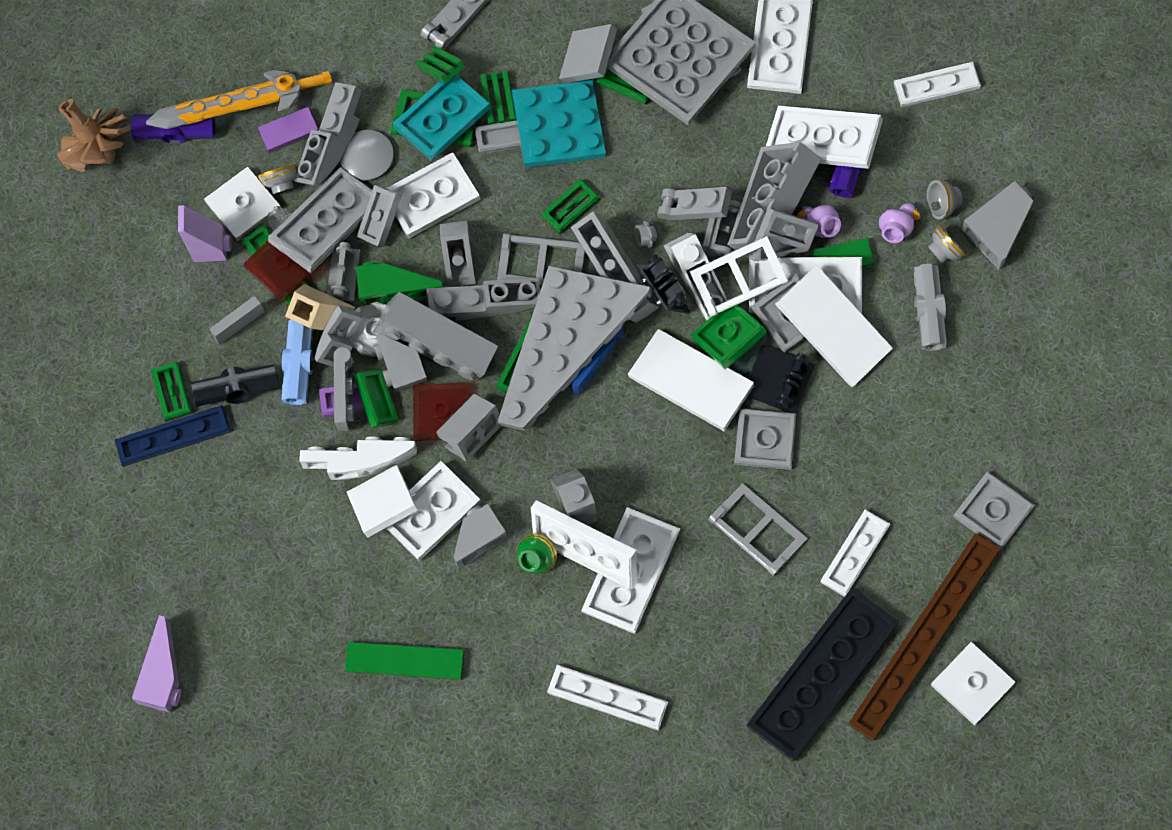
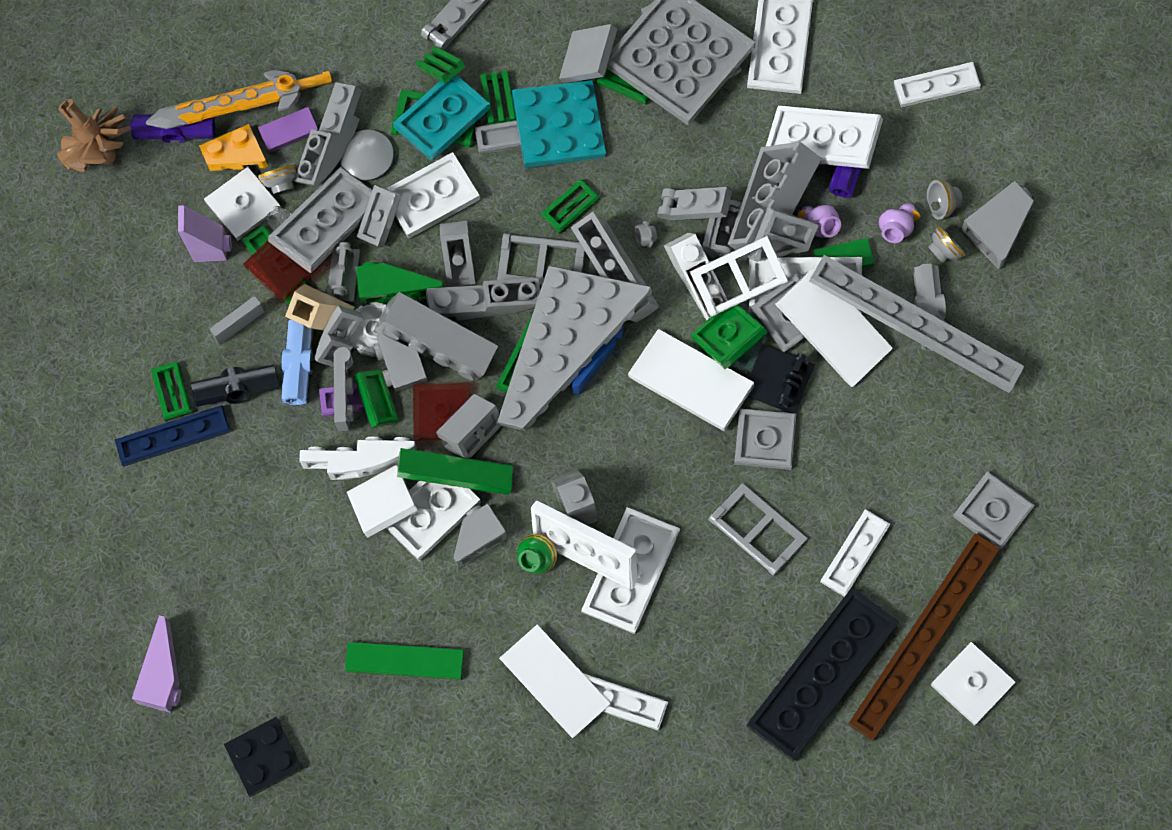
(233, 151): none -> light orange wing
(263, 756): none -> black plate
(454, 471): none -> green tile
(554, 681): none -> white sticker
(668, 291): black hinge -> none
(916, 324): none -> light grey plate

